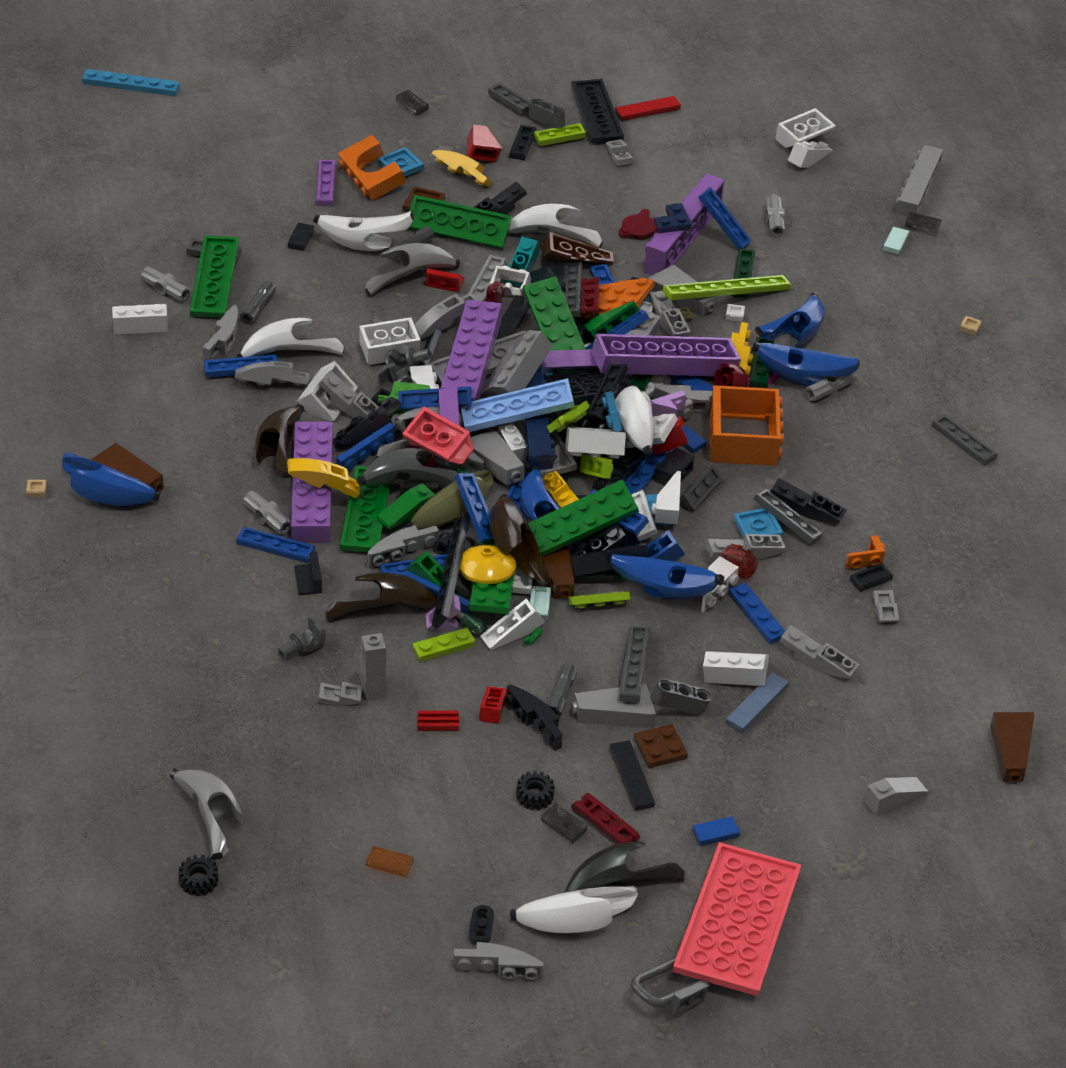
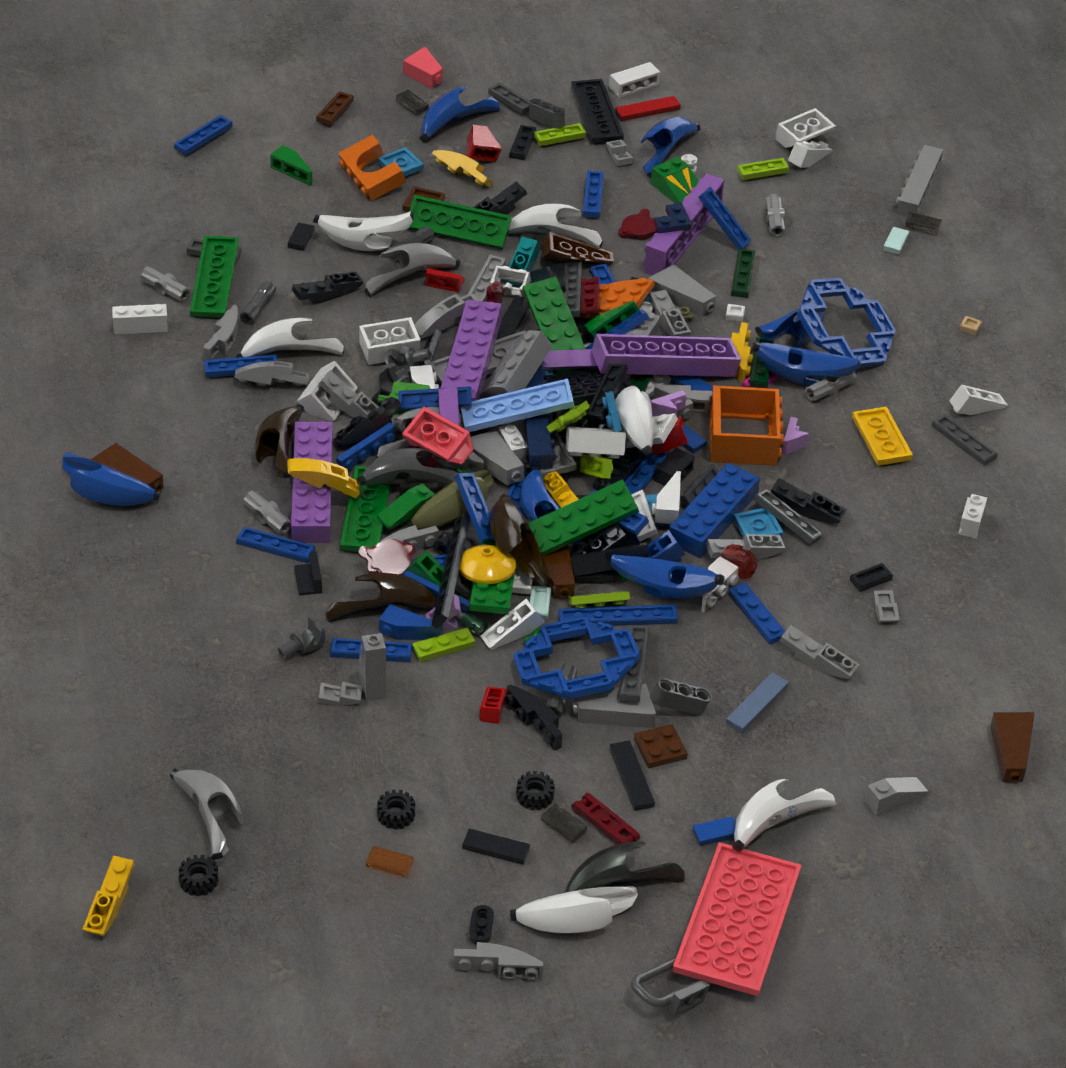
(36, 488): tan tile -> none
(110, 897): none -> yellow slope
(130, 82): dark azure plate -> none
(203, 135): none -> blue plate
(291, 164): none -> green slope
(325, 182): medium lavender tile -> none
(332, 287): none -> black slope
(334, 108): none -> reddish brown plate
(351, 649): none -> blue tile
(388, 556): none -> tile
(396, 818): none -> black tyre
(406, 625): none -> blue slope
(423, 68): none -> coral slope
(426, 720): red tile -> none
(449, 108): none -> blue piece
(496, 846): none -> black tile
(554, 681): none -> blue plate
(593, 194): none -> blue plate
(624, 615): none -> blue tile
(634, 79): none -> white brick
(665, 136): none -> blue piece
(674, 179): none -> green slope
(691, 160): none -> white wheel
(714, 509): none -> blue brick
(726, 287): lime tile -> none
(730, 375): dark red cylinder -> none
(735, 668): white slope -> none
(763, 168): none -> lime plate
(764, 805): none -> white piece
(794, 439): none -> lavender slope
(813, 303): none -> blue plate
(867, 558): orange bracket -> none
(882, 436): none -> yellow plate
(972, 516): none -> white window
(975, 401): none -> white slope

